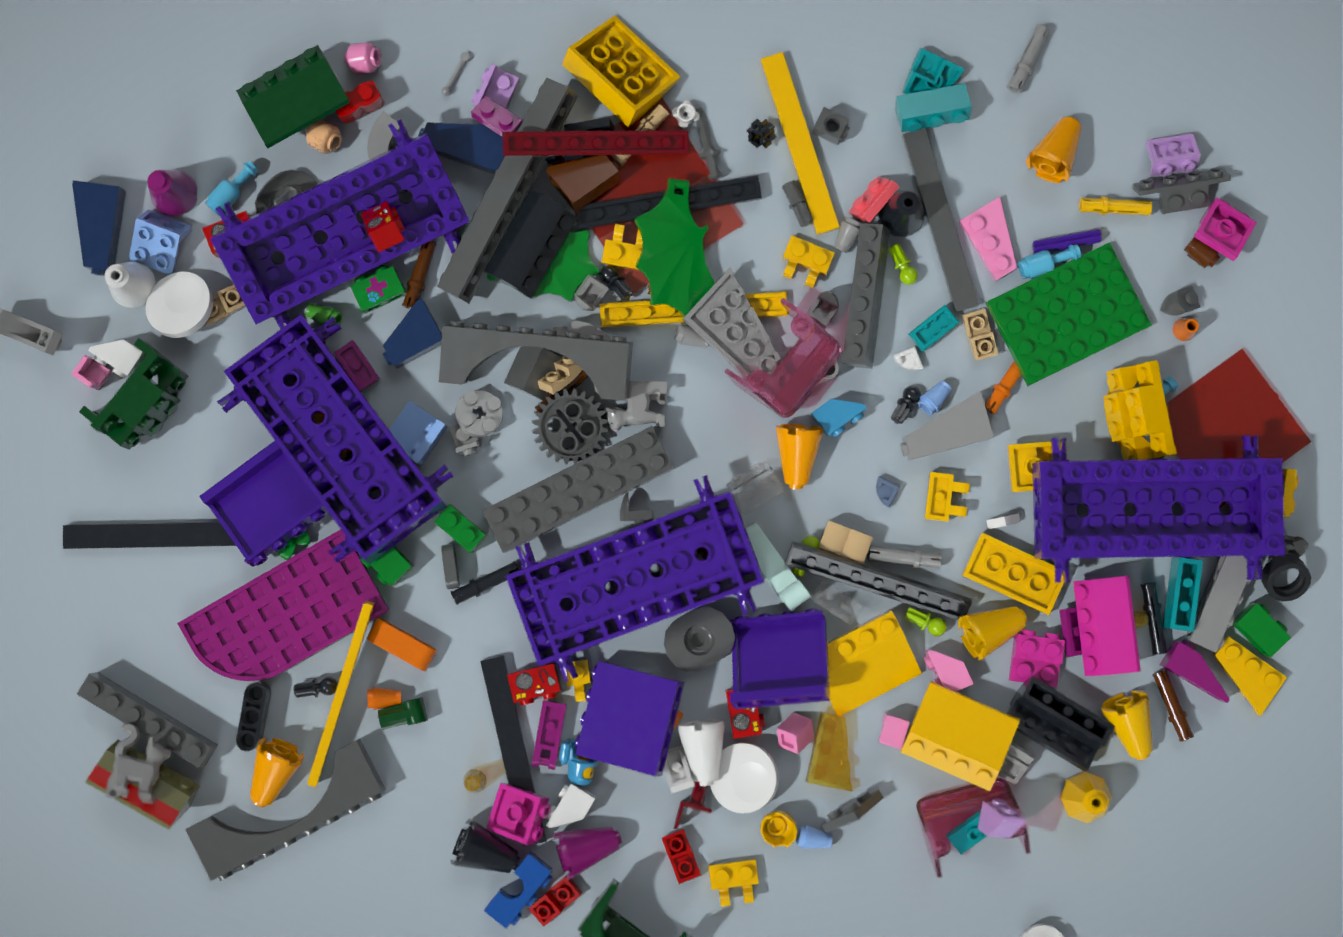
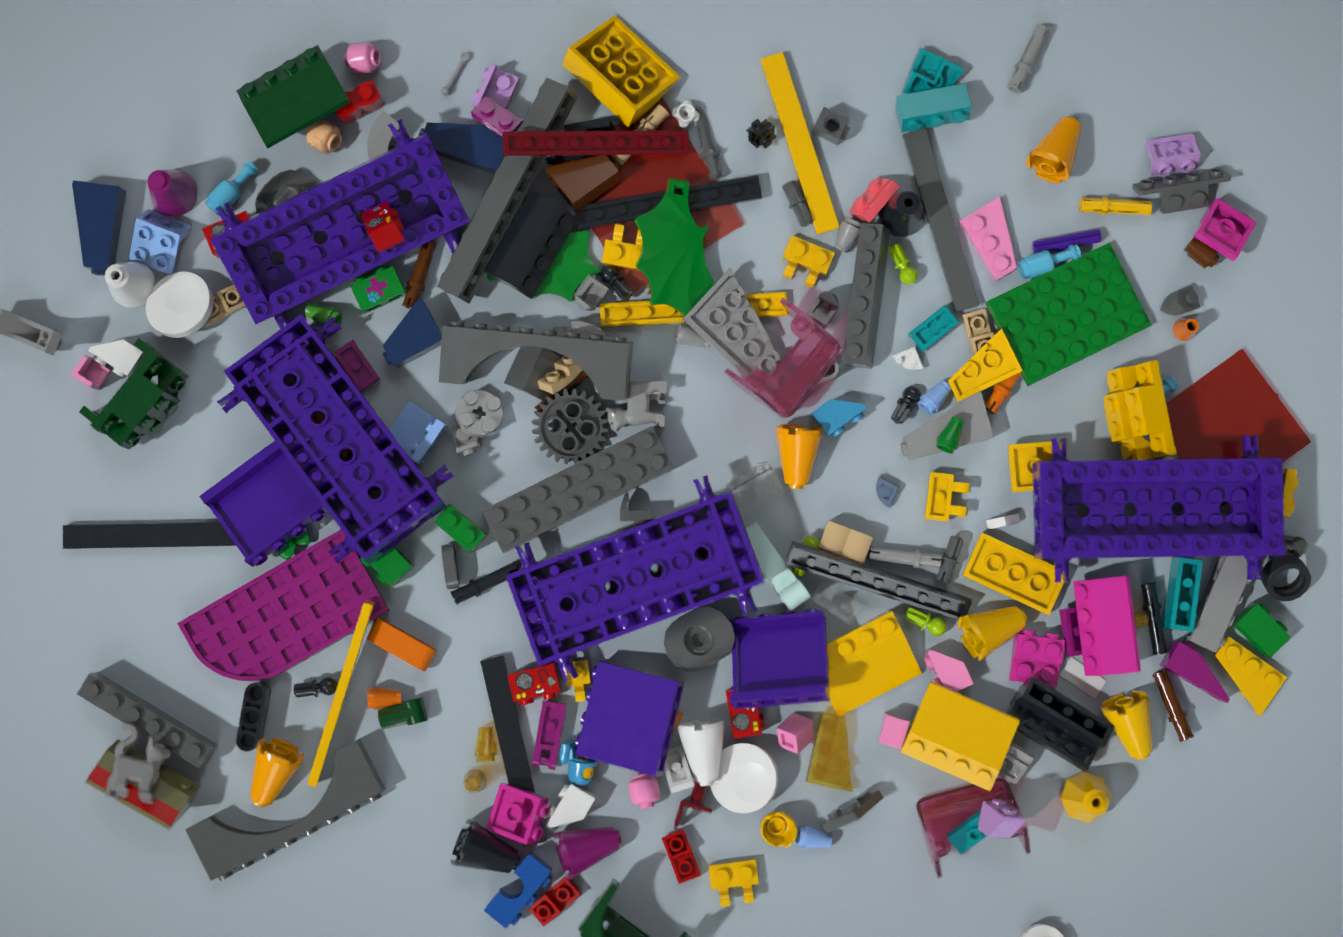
(485, 745): none -> clear yellow cone
(644, 790): none -> bright pink head
(950, 436): none -> green cone
(950, 559): none -> dark grey axle
(988, 366): none -> yellow wing
(1075, 674): none -> white sticker

